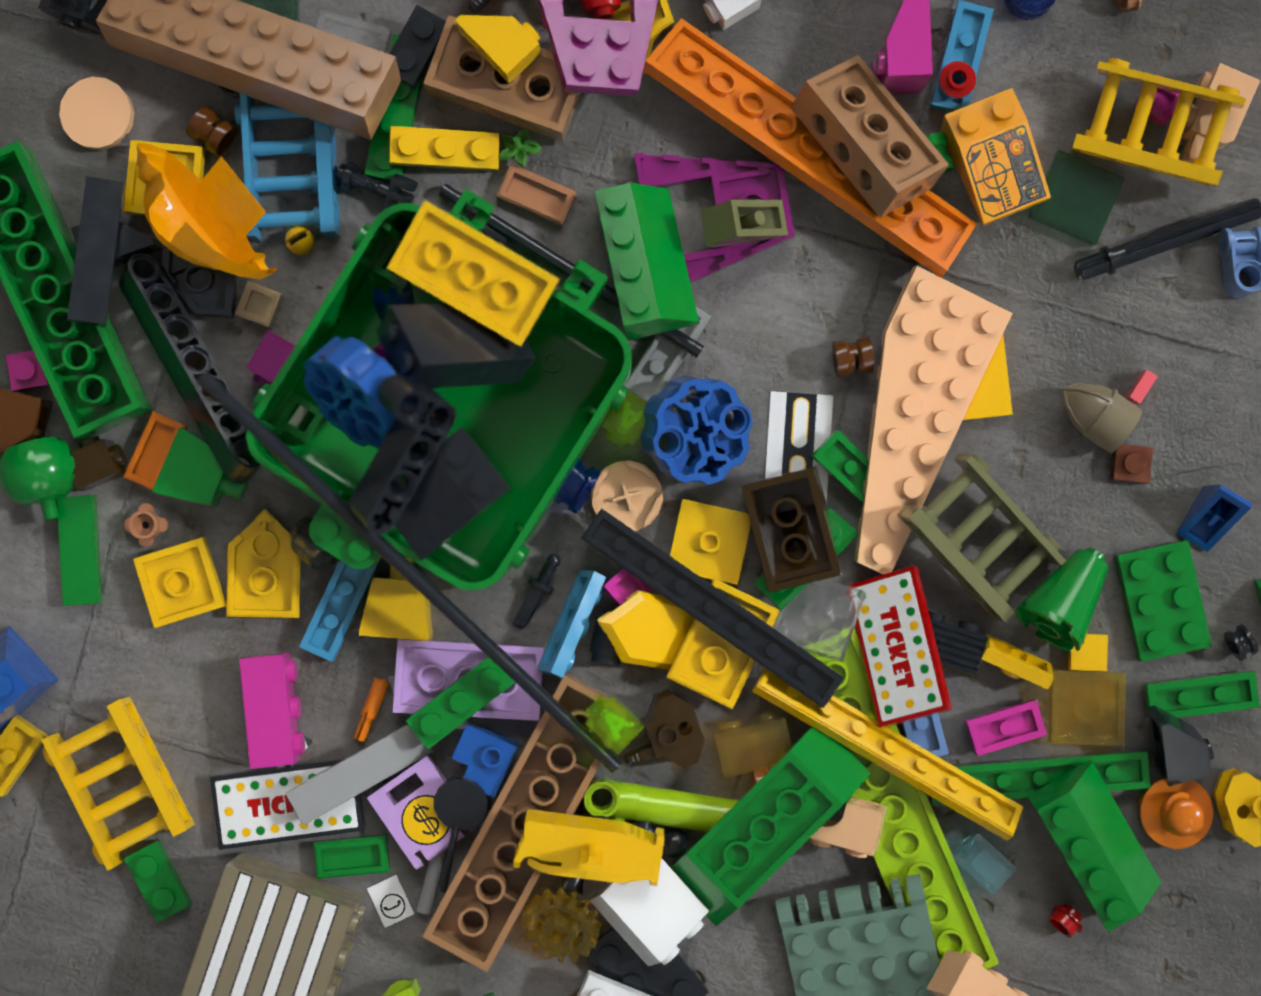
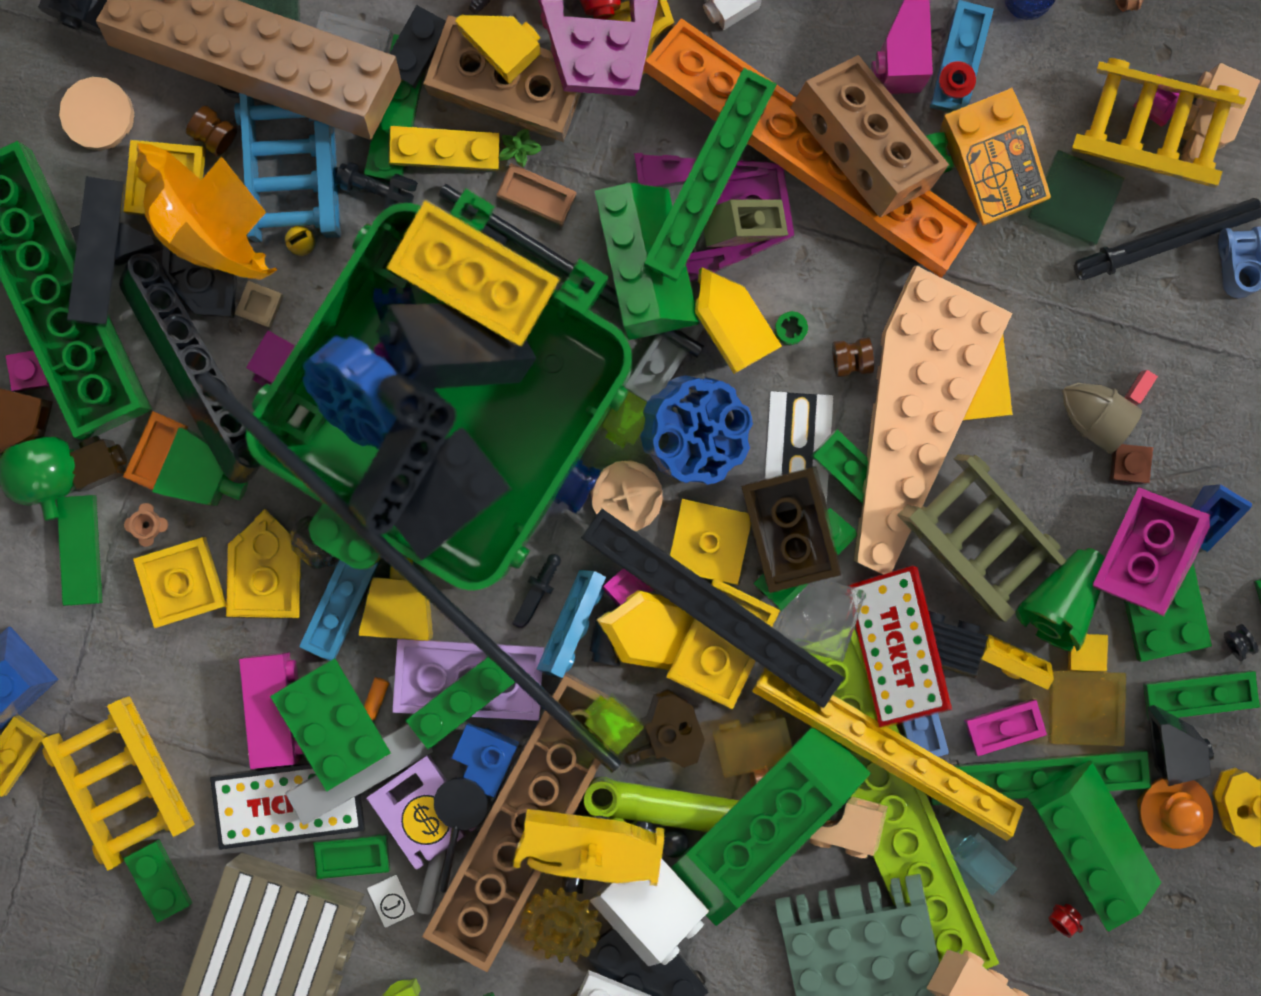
(330, 724): none -> green plate
(709, 175): none -> green plate
(733, 321): none -> yellow tile
(801, 324): none -> green bush
(1152, 551): none -> dark pink slope

